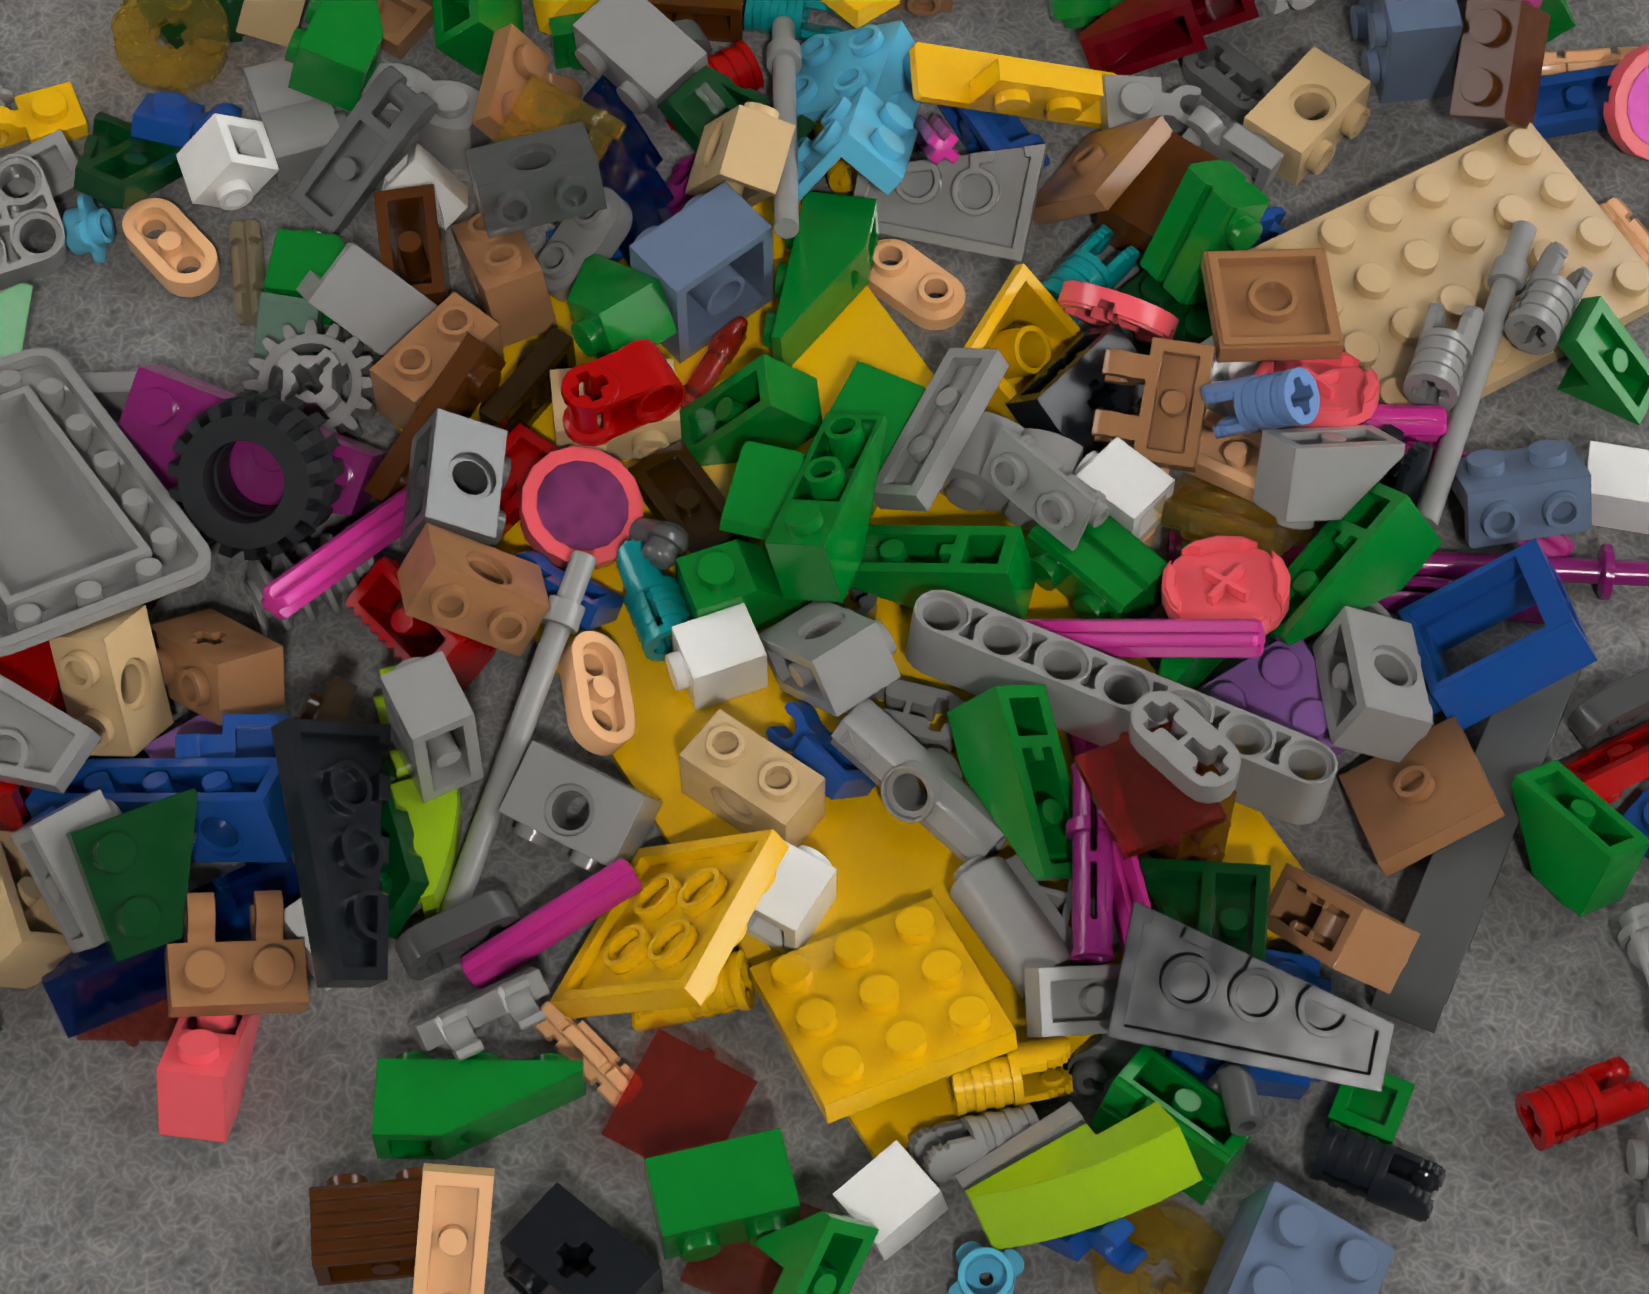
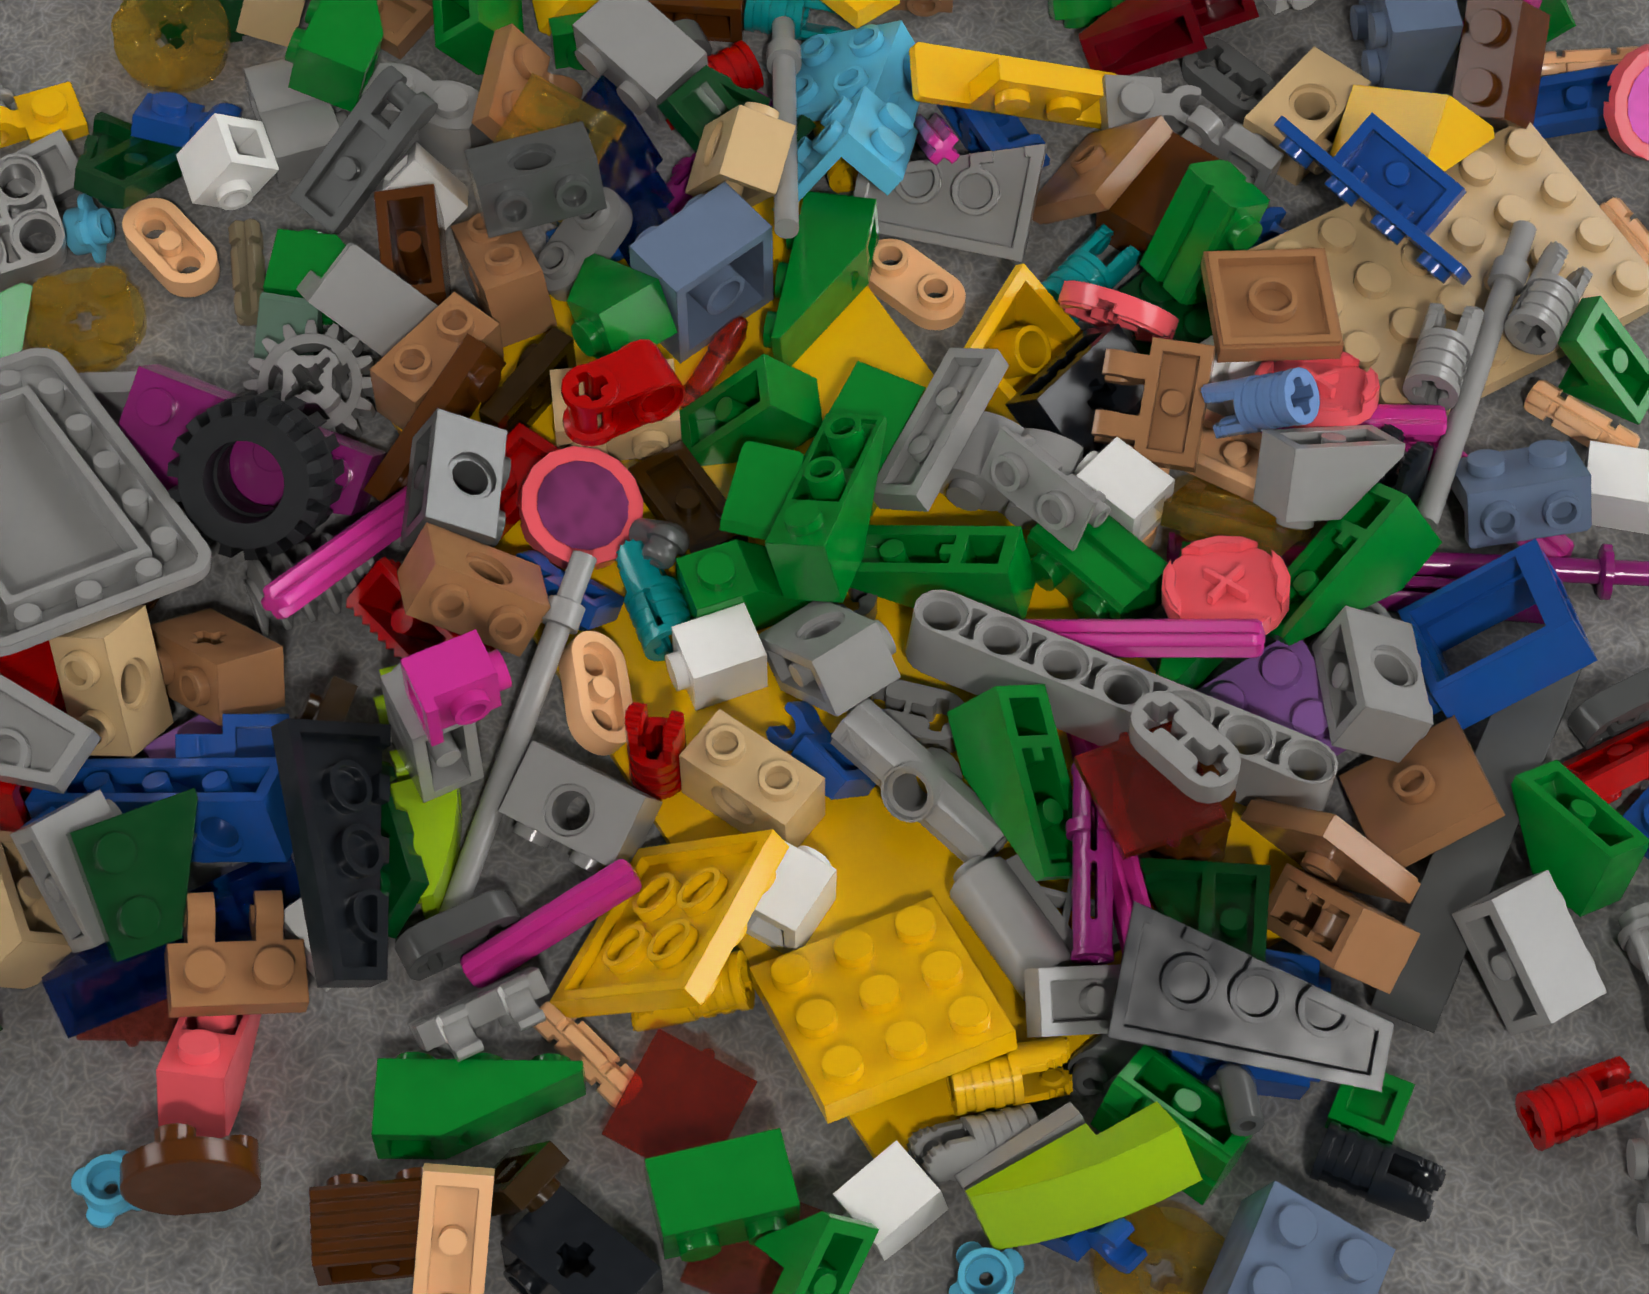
(91, 1184): none -> medium azure plate
(93, 290): none -> clear yellow plate
(191, 1172): none -> reddish brown tile
(454, 683): none -> dark pink brick
(526, 1178): none -> dark brown plate
(650, 739): none -> red hinge
(1331, 850): none -> medium nougat plate
(1393, 181): none -> blue bracket
(1428, 121): none -> yellow slope
(1529, 953): none -> light grey brick
(1576, 417): none -> light nougat axle

